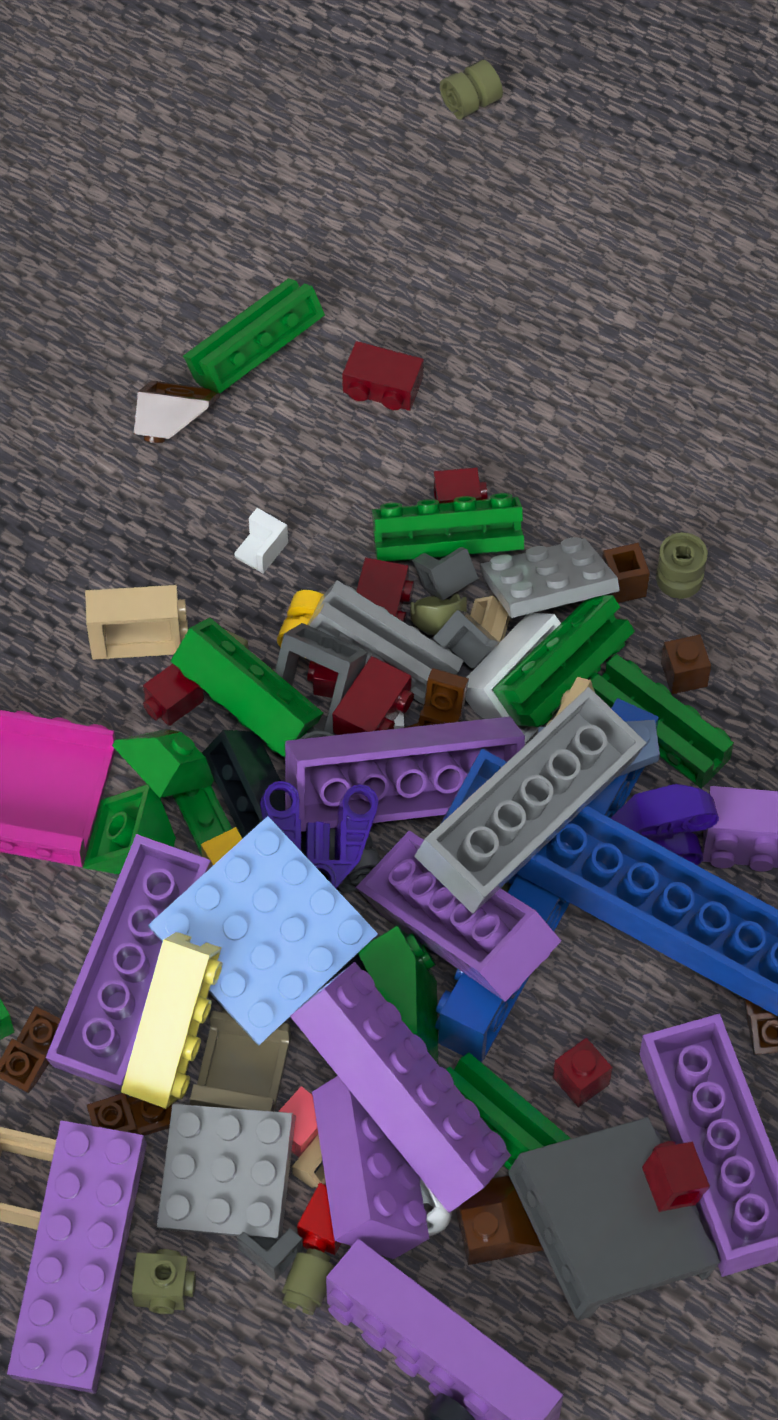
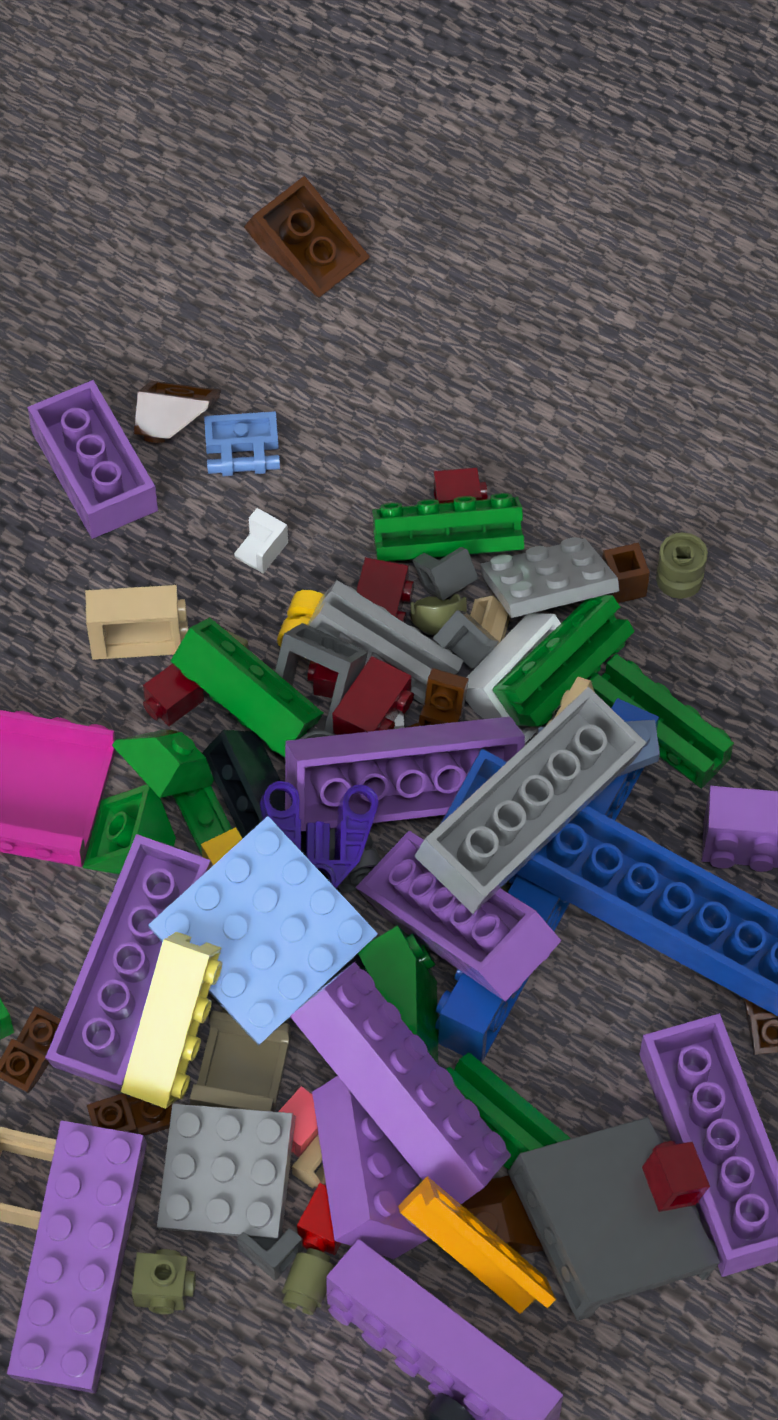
(93, 459): none -> medium lavender brick
(239, 434): none -> medium blue plate
(254, 335): green brick -> none
(306, 238): none -> reddish brown slope
(382, 376): dark red brick -> none
(471, 89): olive wheel -> none
(475, 1246): none -> light orange fence
(582, 1072): dark red brick -> none
(670, 817): dark purple connector -> none
(685, 664): reddish brown brick -> none

